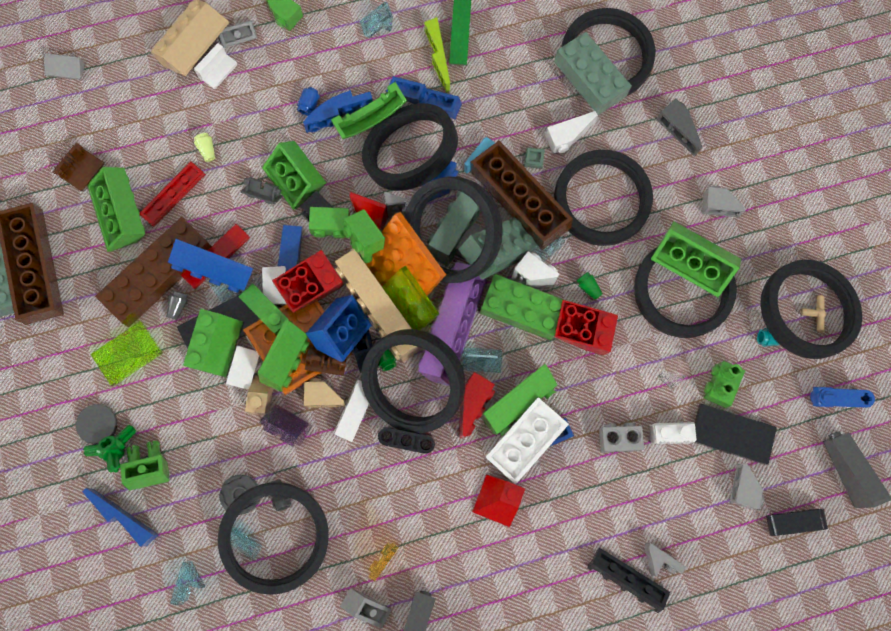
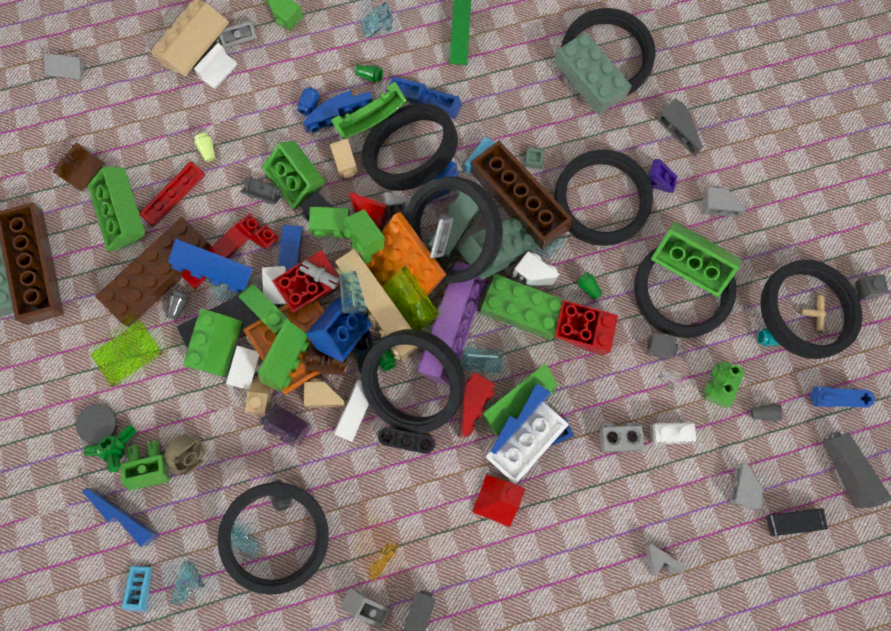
(144, 589): none -> medium azure slope
(184, 454): none -> dark tan cylinder
(235, 487): dark grey tile -> none
(255, 232): none -> red slope
(319, 274): none -> light grey pin
(343, 159): none -> tan slope
(352, 300): none -> clear light blue slope
(369, 72): none -> green cone
(439, 63): lime slope -> none
(441, 236): none -> light grey slope
(513, 425): none -> blue slope
(565, 134): white slope -> none
(629, 579): black hinge -> none
(662, 177): none -> dark purple slope
(662, 346): none -> dark grey brick
(734, 434): black tile -> none
(768, 412): none -> dark grey cone
(871, 287): none -> dark grey brick

